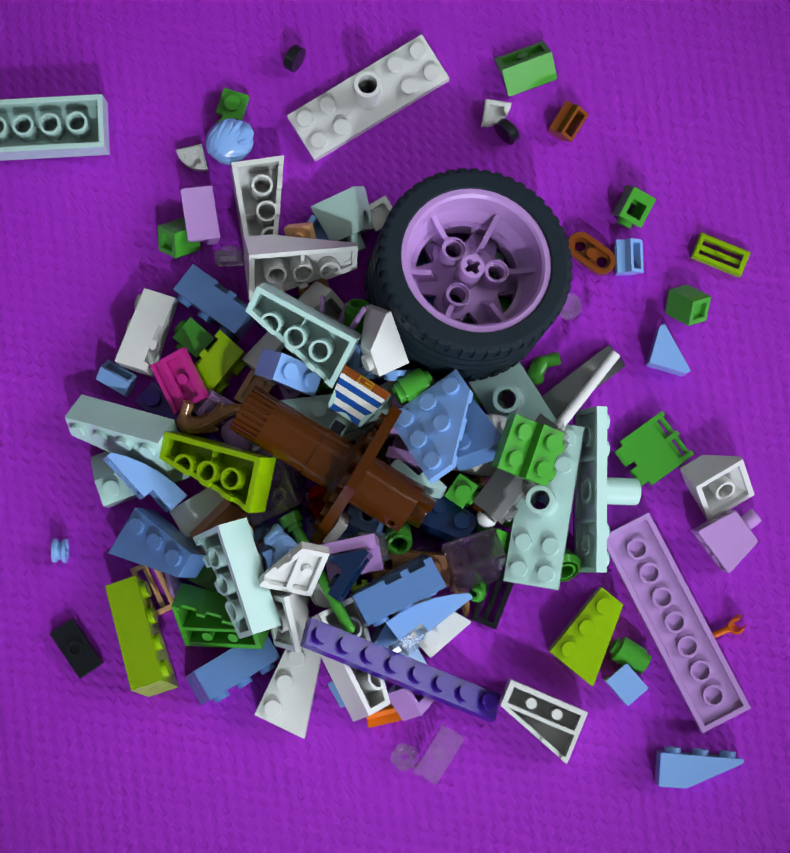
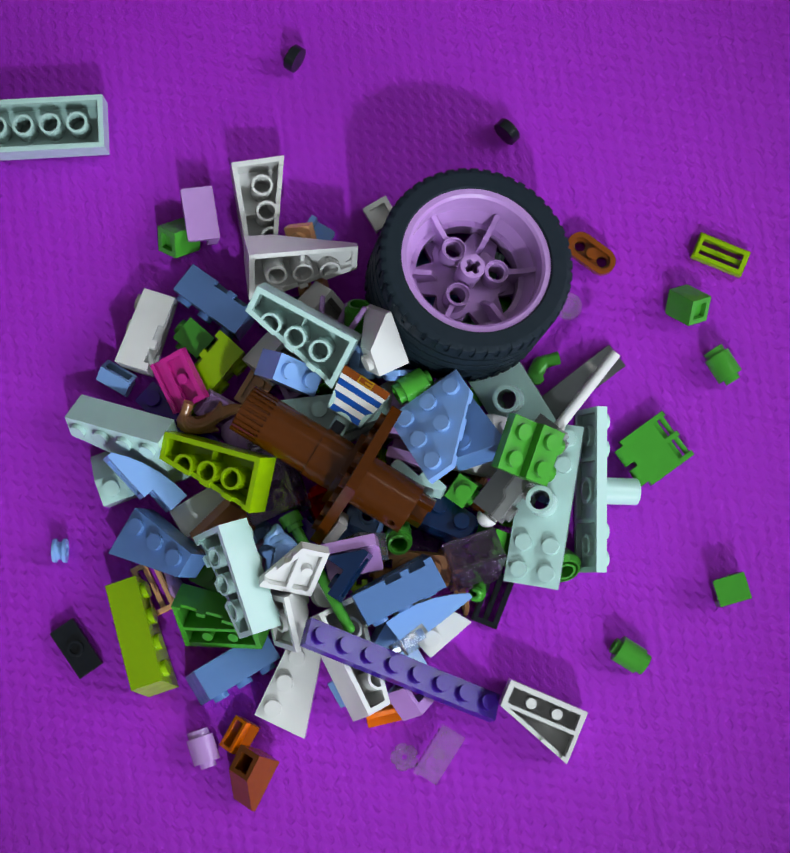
(193, 157): white tile -> none
(202, 748): none -> lavender brick
(229, 140): light blue hair -> none
(229, 256): clear plate -> none
(232, 105): bright green plate -> none
(239, 732): none -> orange piece
(251, 775): none -> slope
(345, 216): light aqua torso -> none
(349, 112): white plate -> none
(494, 111): white tile -> none
(526, 68): bright green panel -> none
(568, 122): dark orange piece -> none
(587, 635): lime wedge -> none
(626, 684): light blue panel -> none
(628, 256): light blue piece -> none
(641, 206): bright green brick -> none
(665, 354): light blue slope -> none
(675, 623): lavender plate -> none
(687, 769): light blue slope -> none
(717, 483): white slope -> none
(722, 365): none -> bright green brick
(728, 537): lavender torso -> none
(731, 589): none -> bright green panel
(731, 627): orange hand -> none

